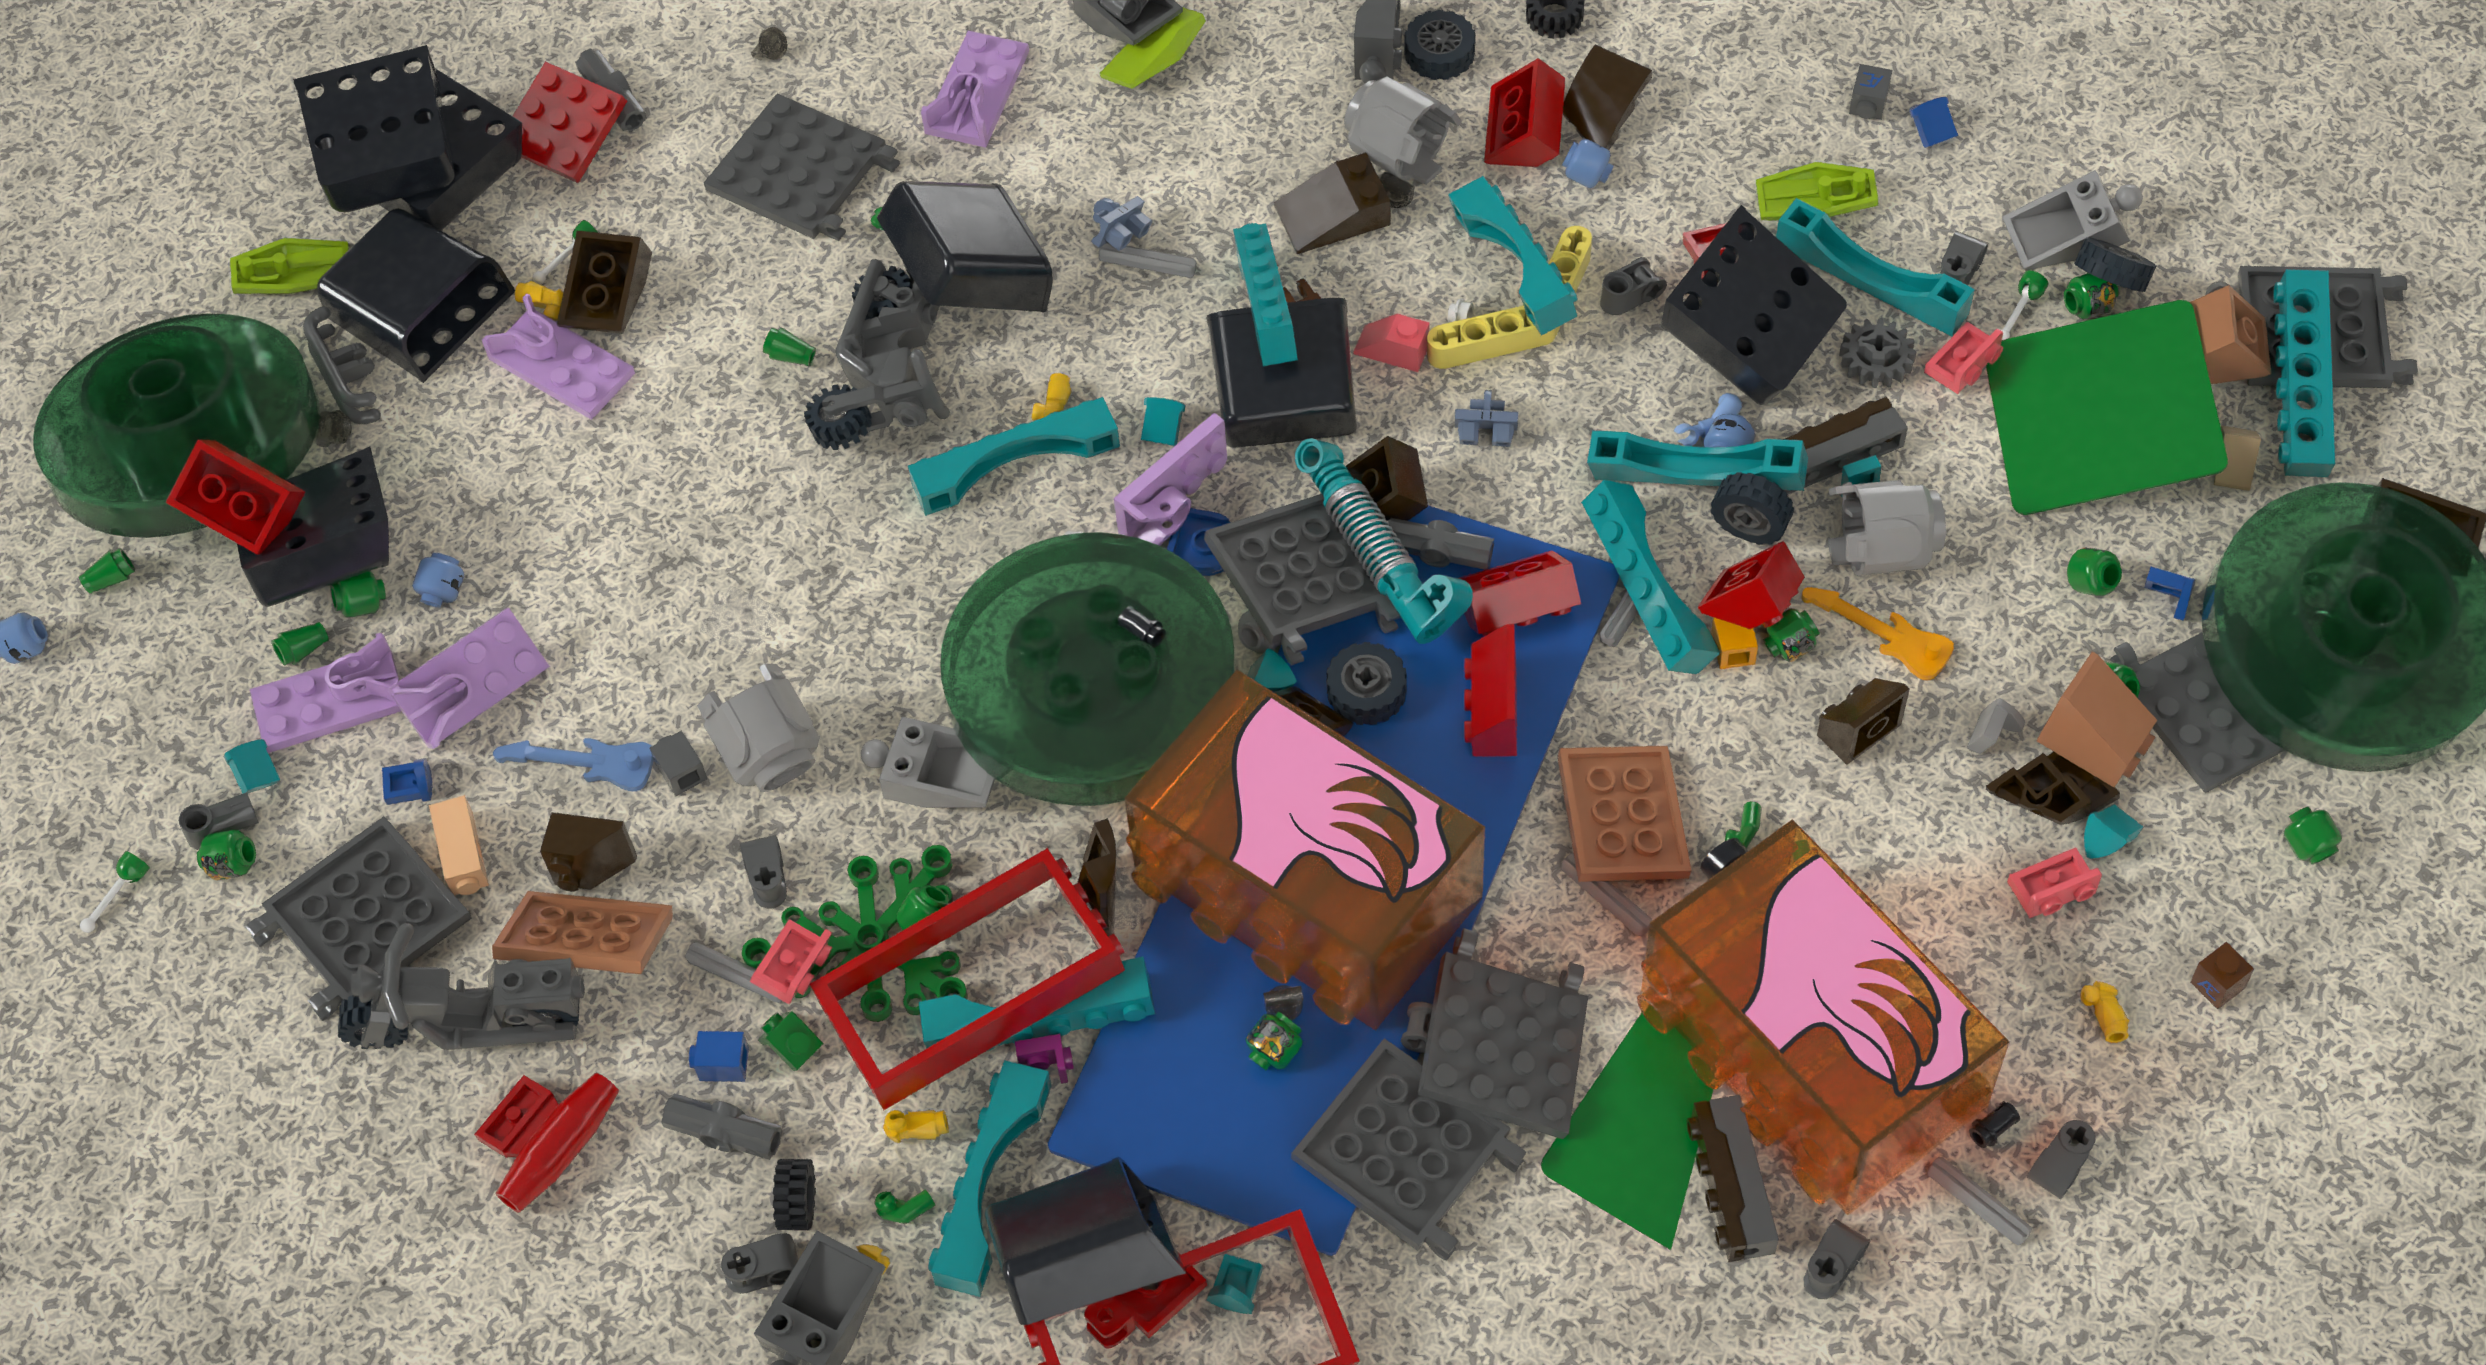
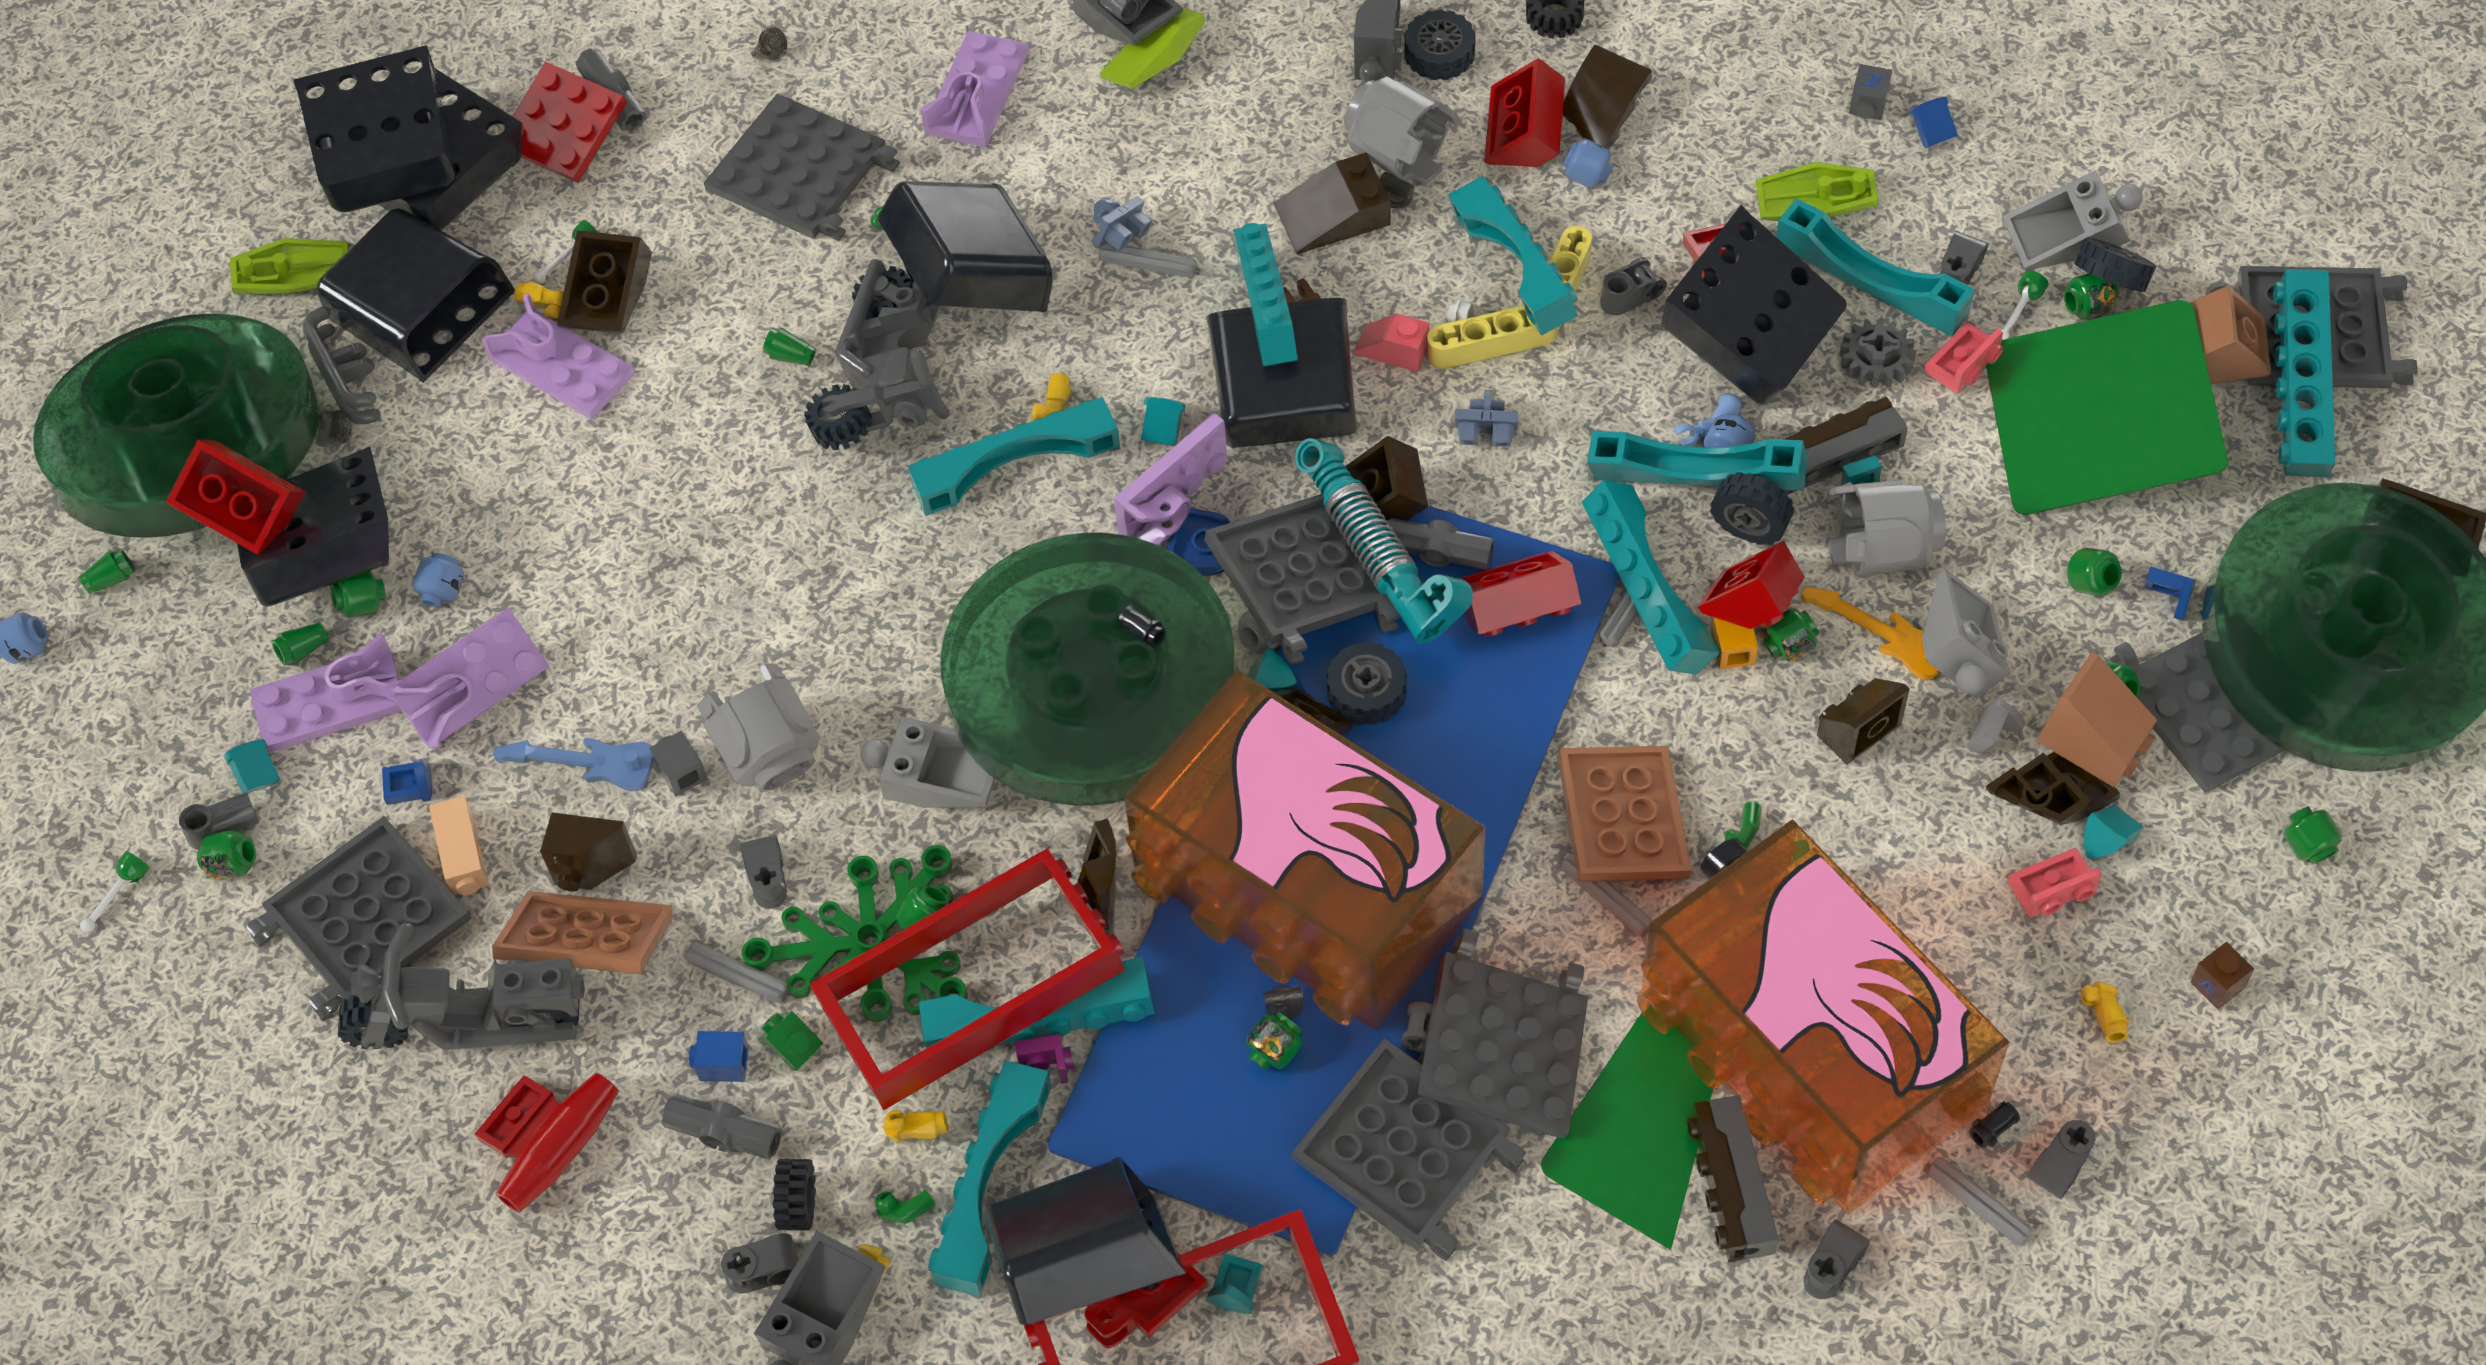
(790, 960): coral bracket -> none
(1492, 694): red slope -> none
(1964, 637): none -> light grey slope
(2242, 454): tan slope -> none

